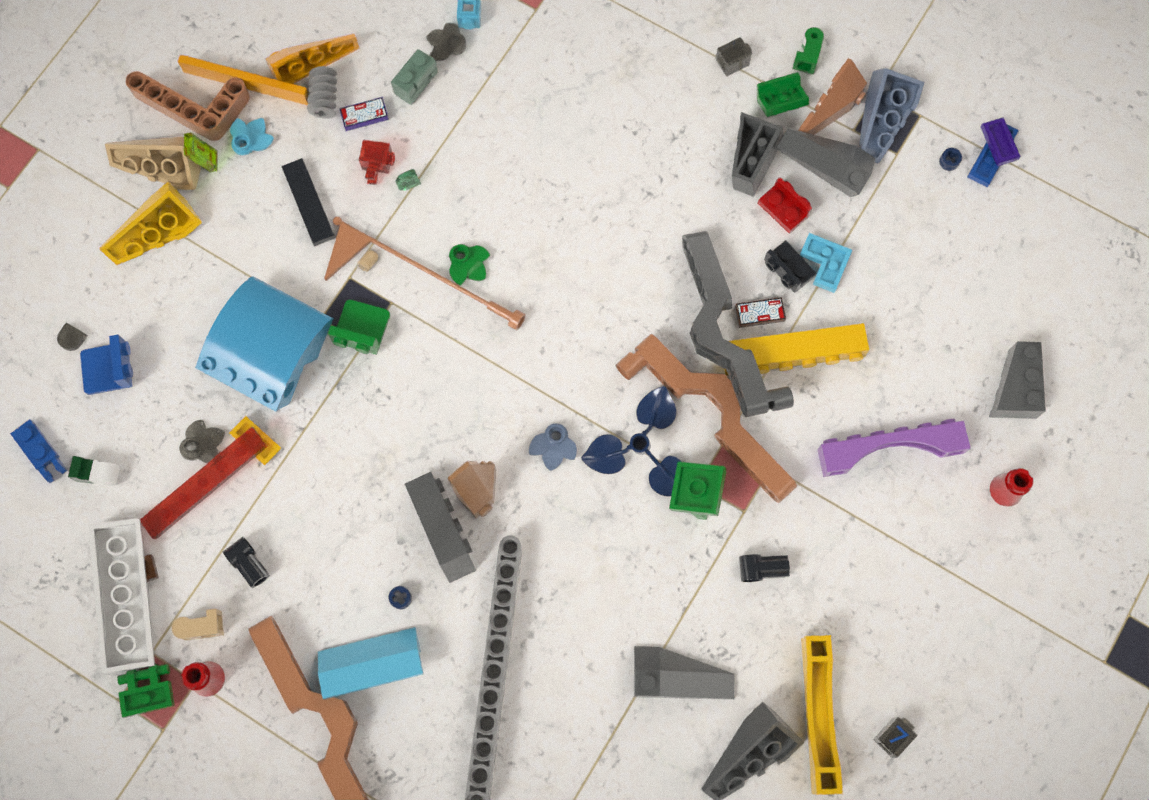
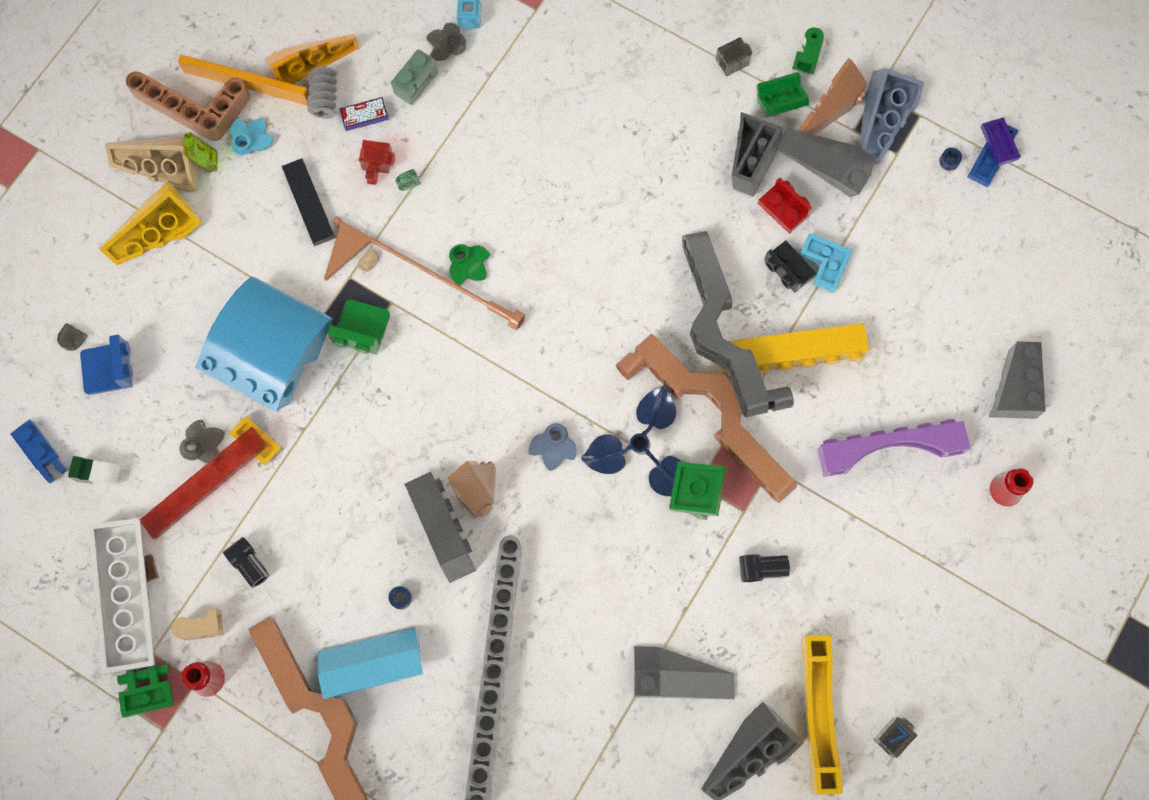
(760, 312): tile -> none

